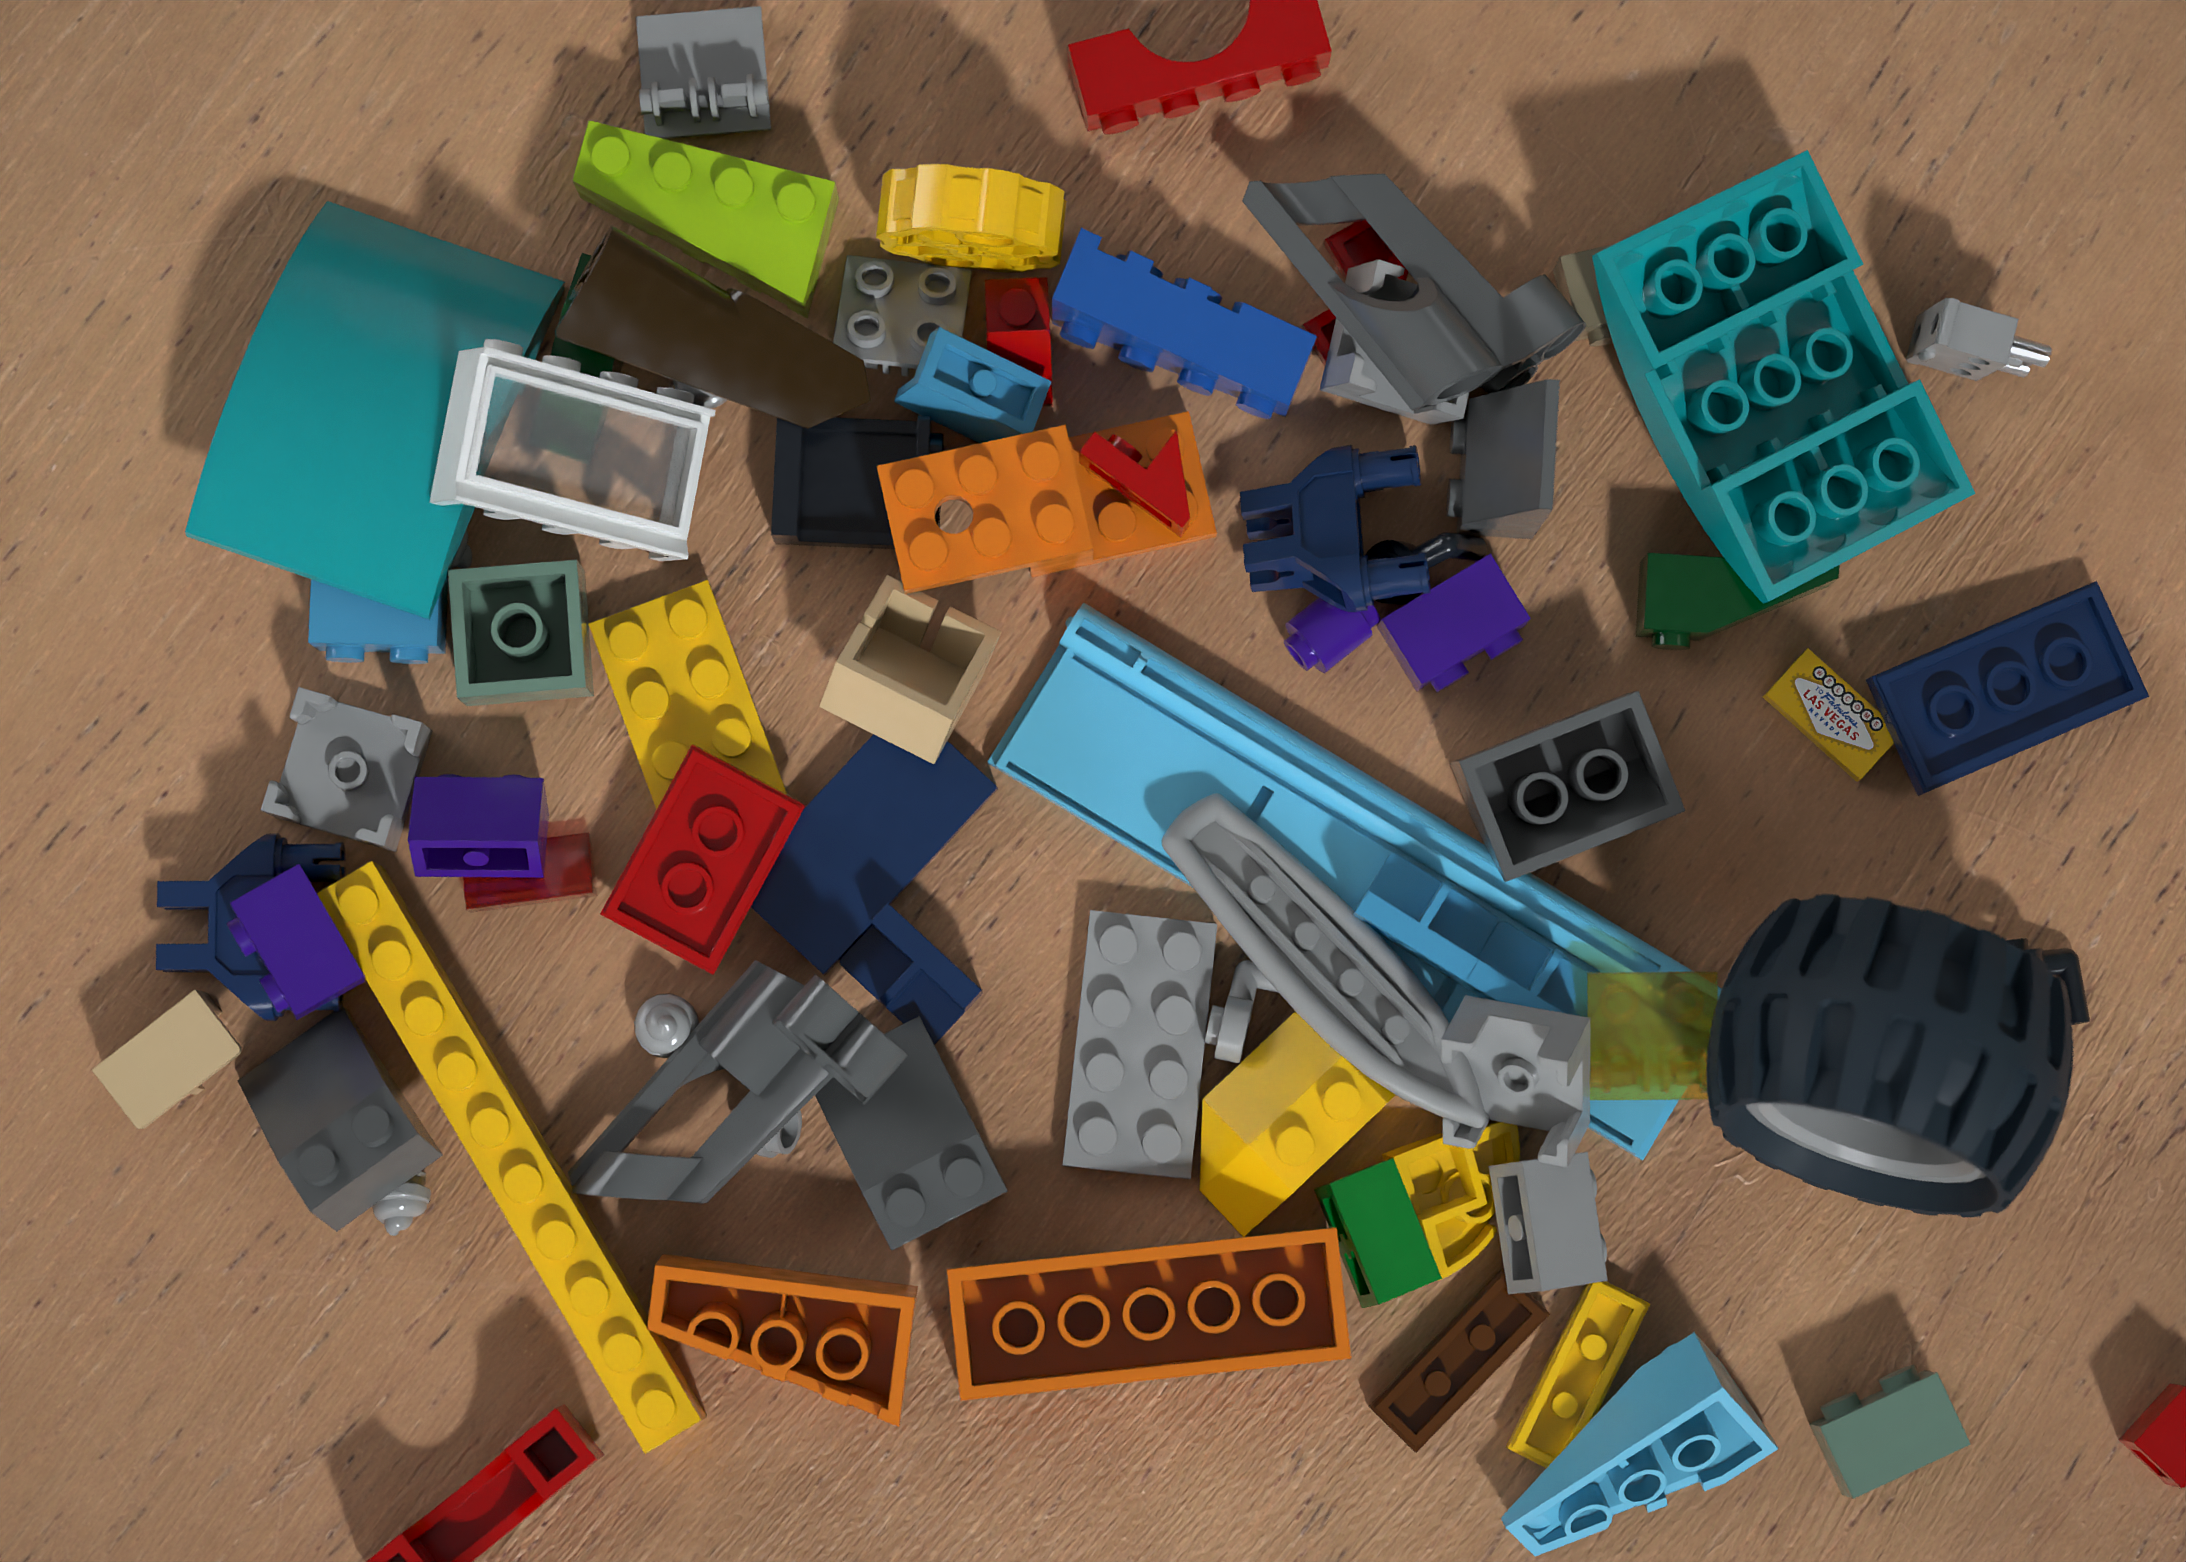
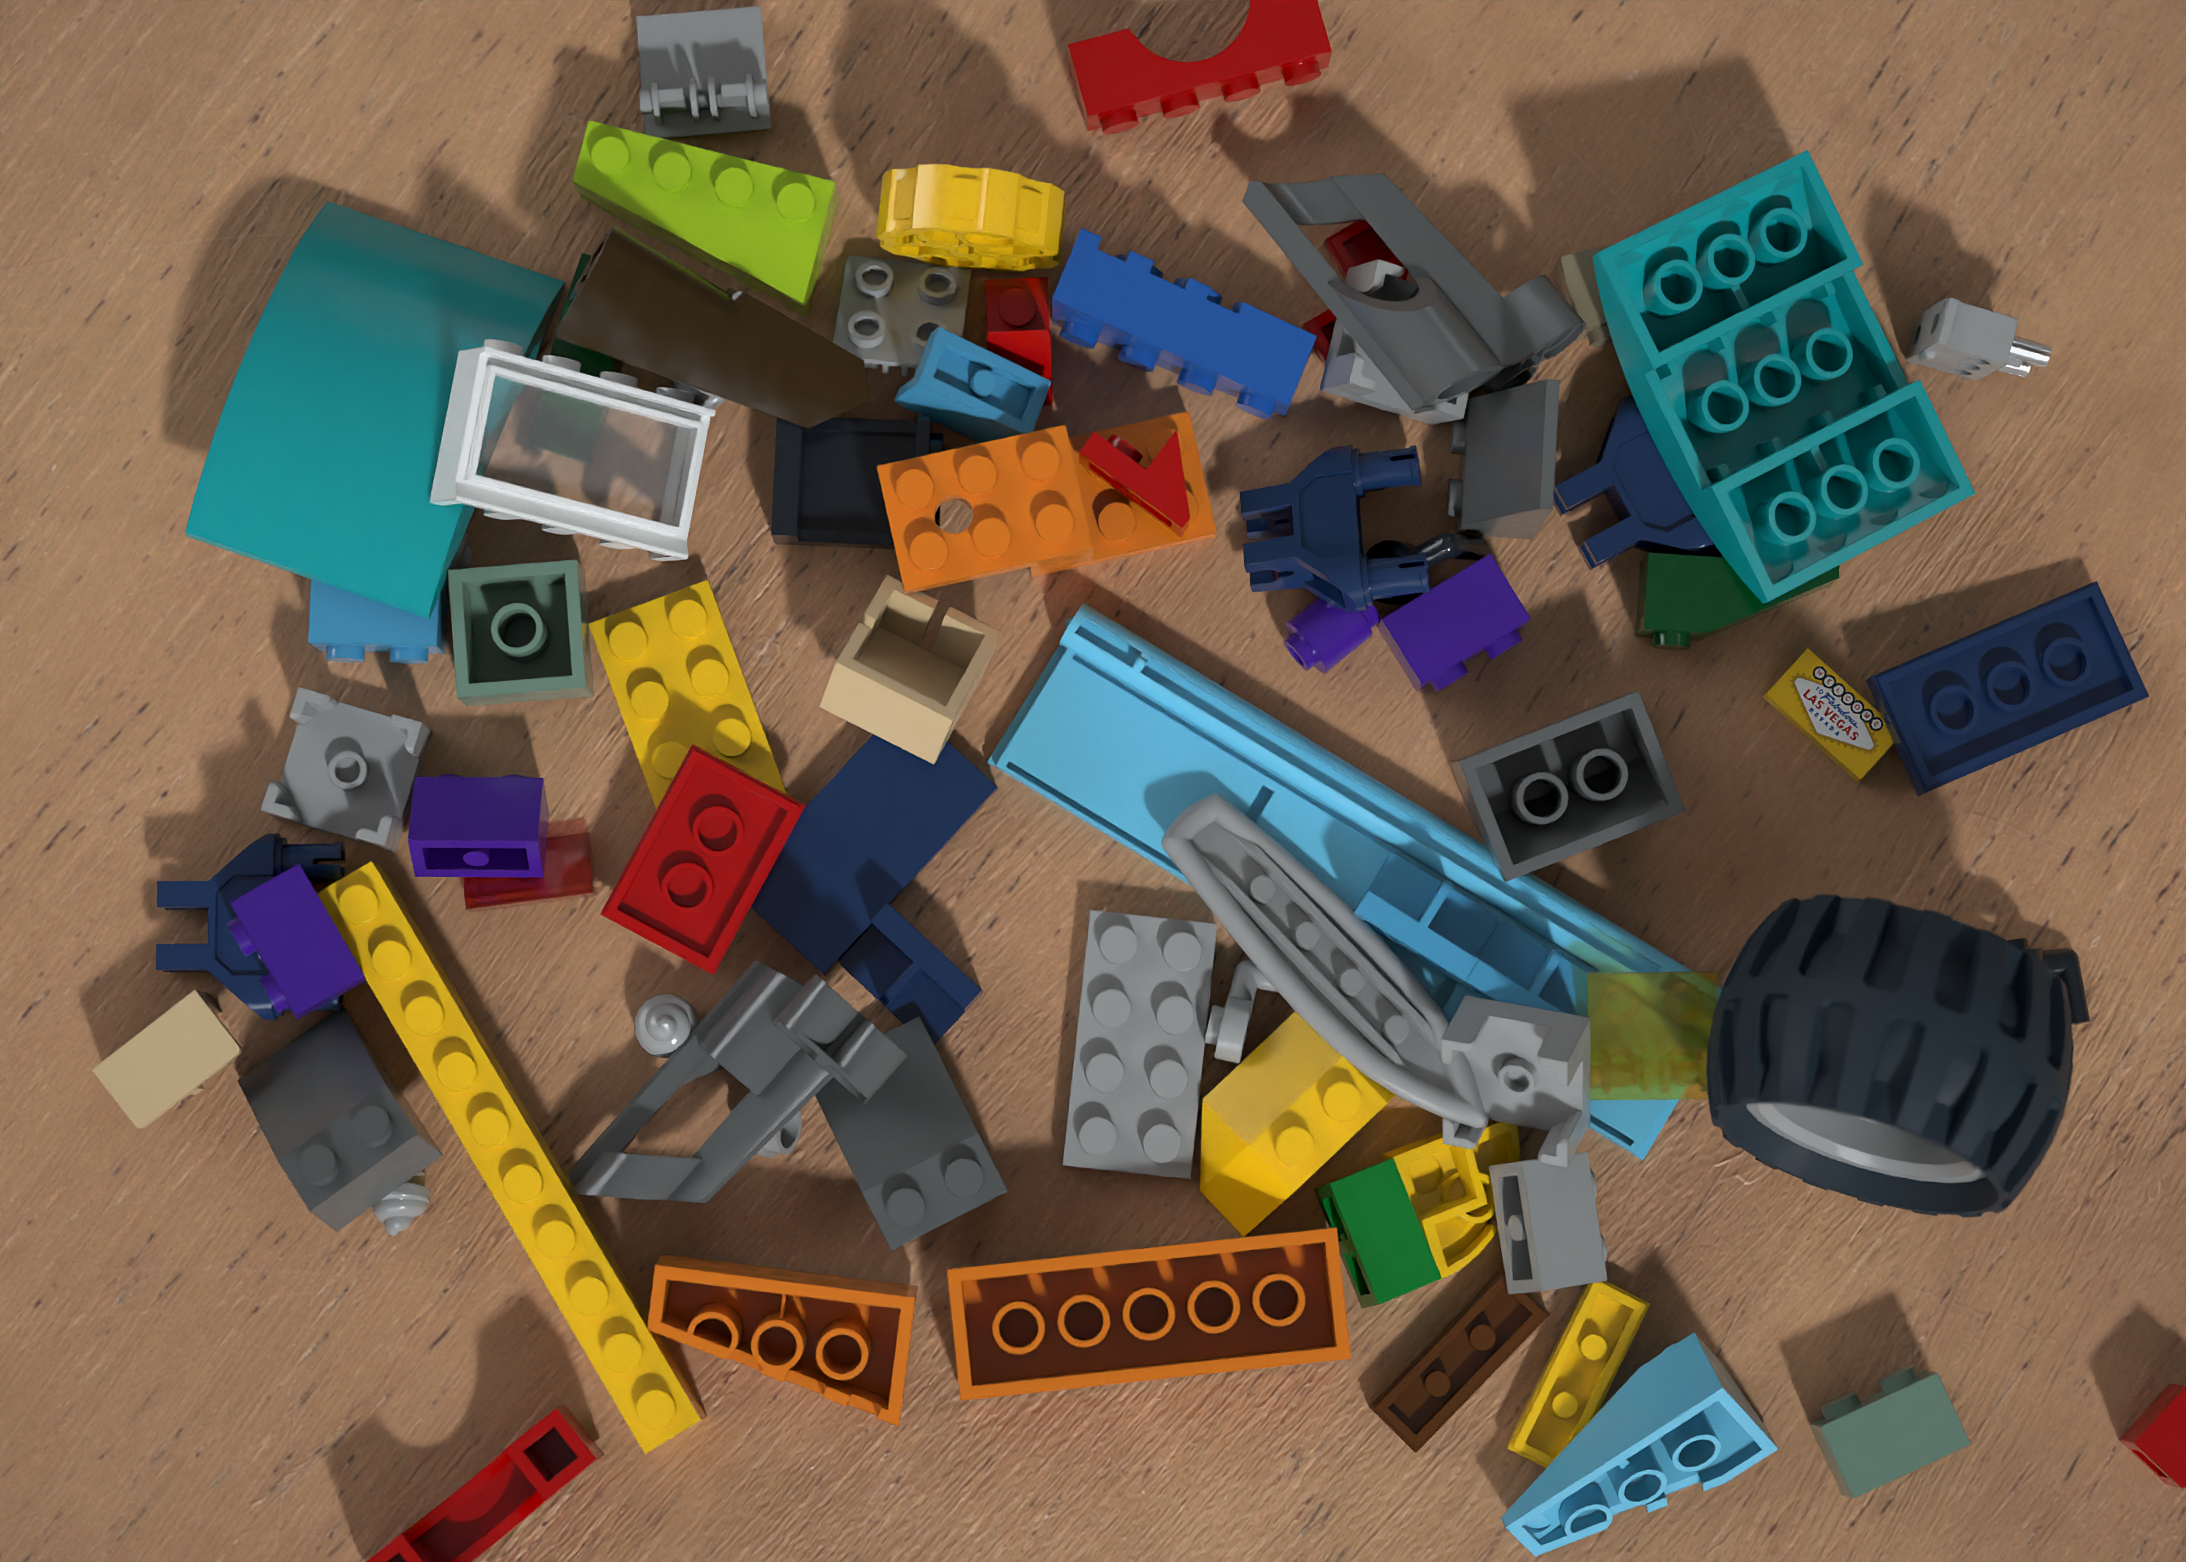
(1639, 491): none -> dark blue connector

